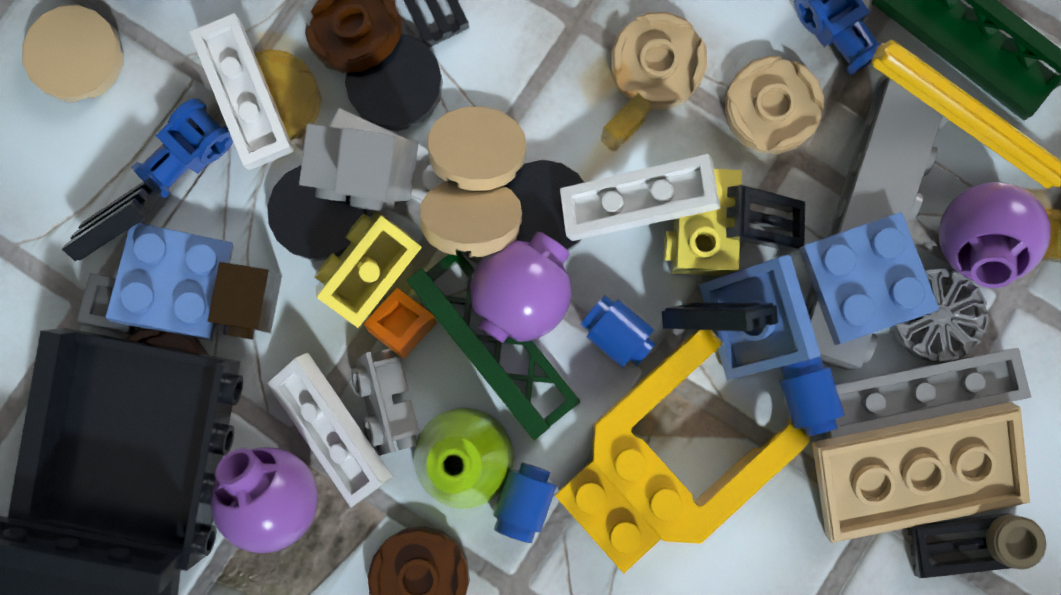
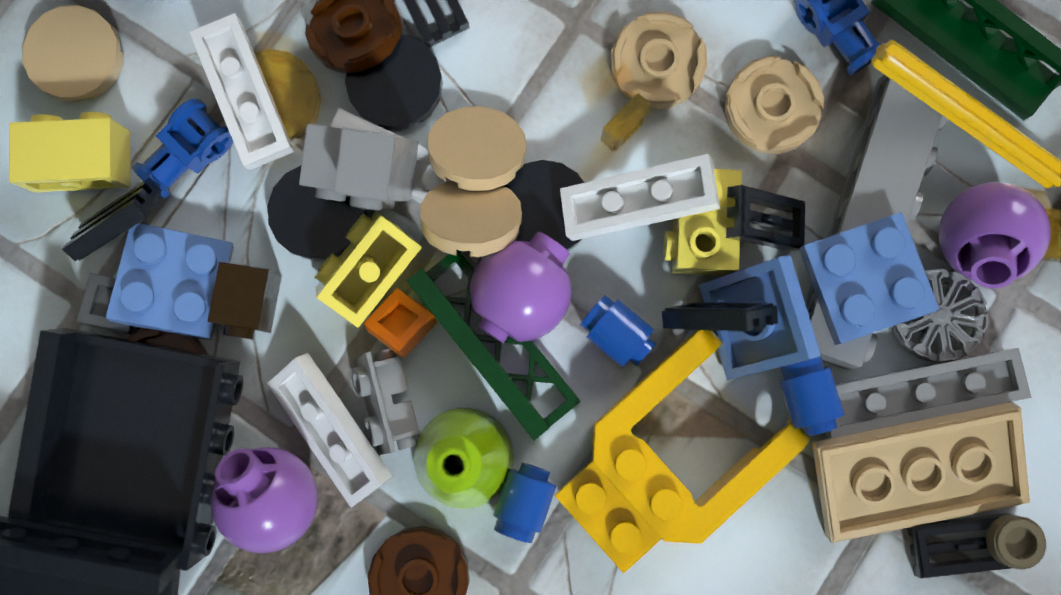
(69, 153): none -> light yellow brick

